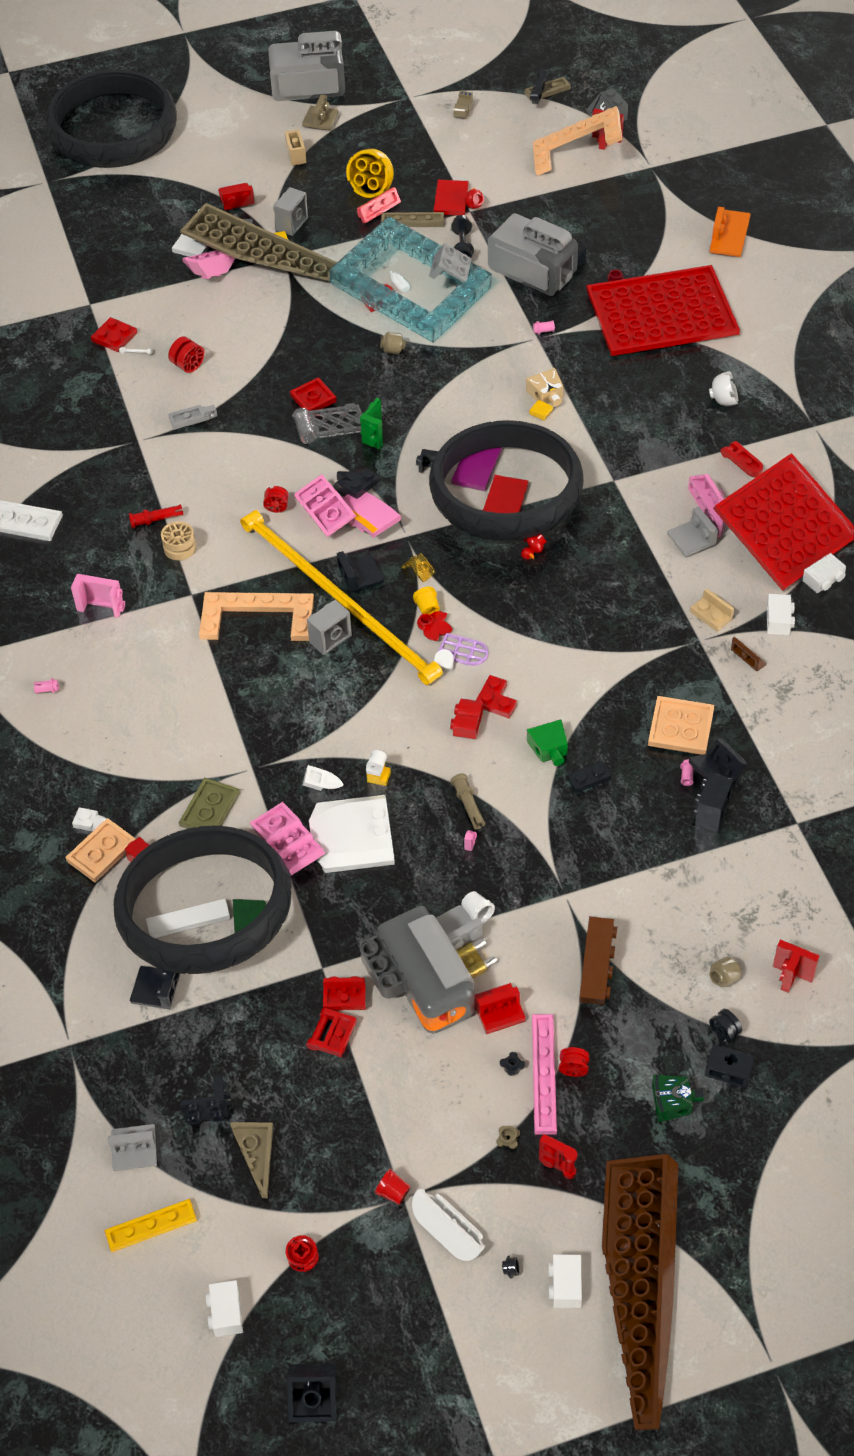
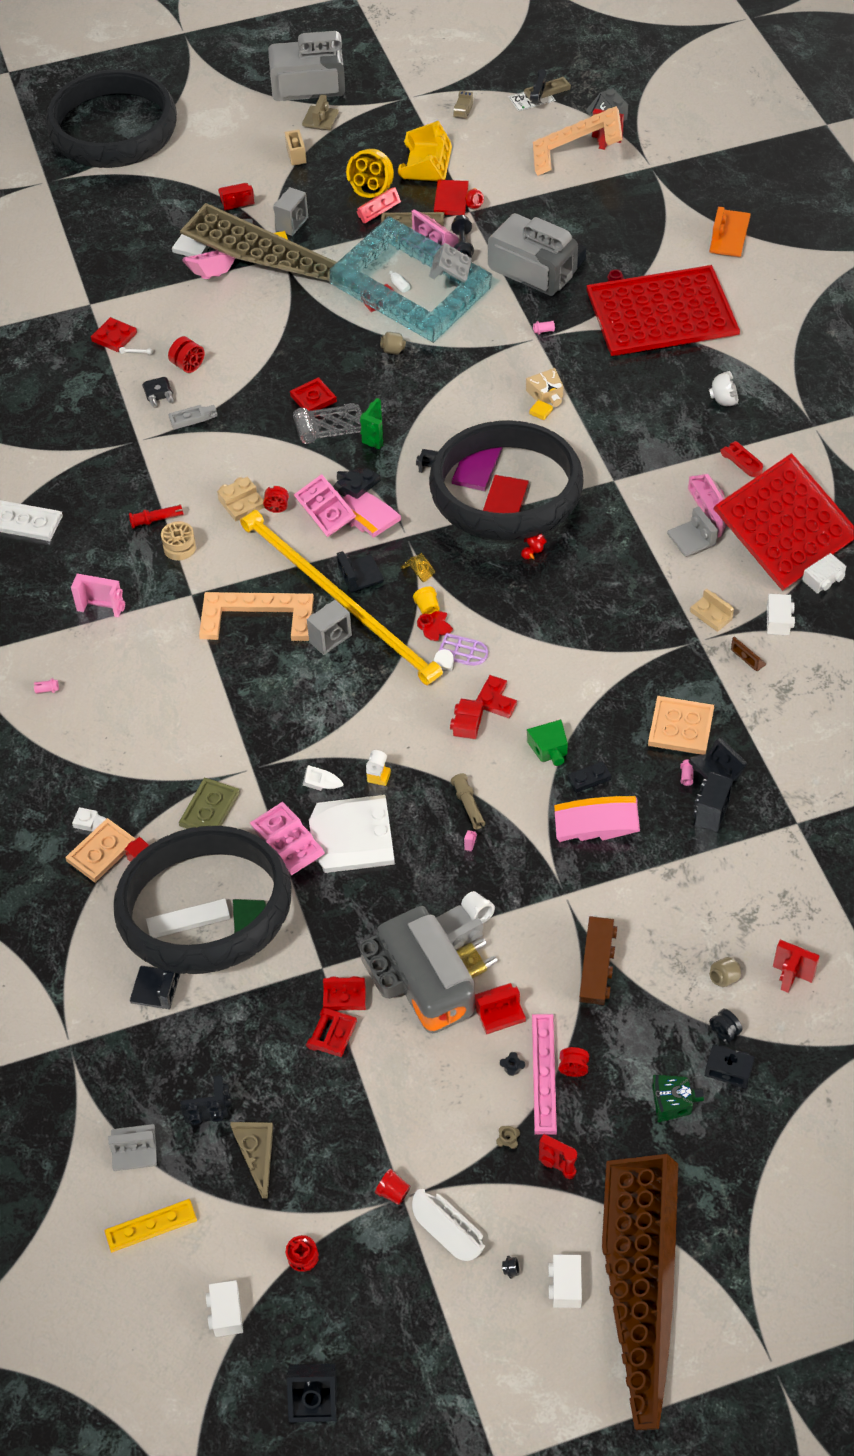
(158, 389): none -> black piece
(240, 498): none -> tan plate
(428, 154): none -> yellow windscreen
(431, 229): none -> bright pink slope
(522, 102): none -> white sticker
(597, 818): none -> bright pink slope

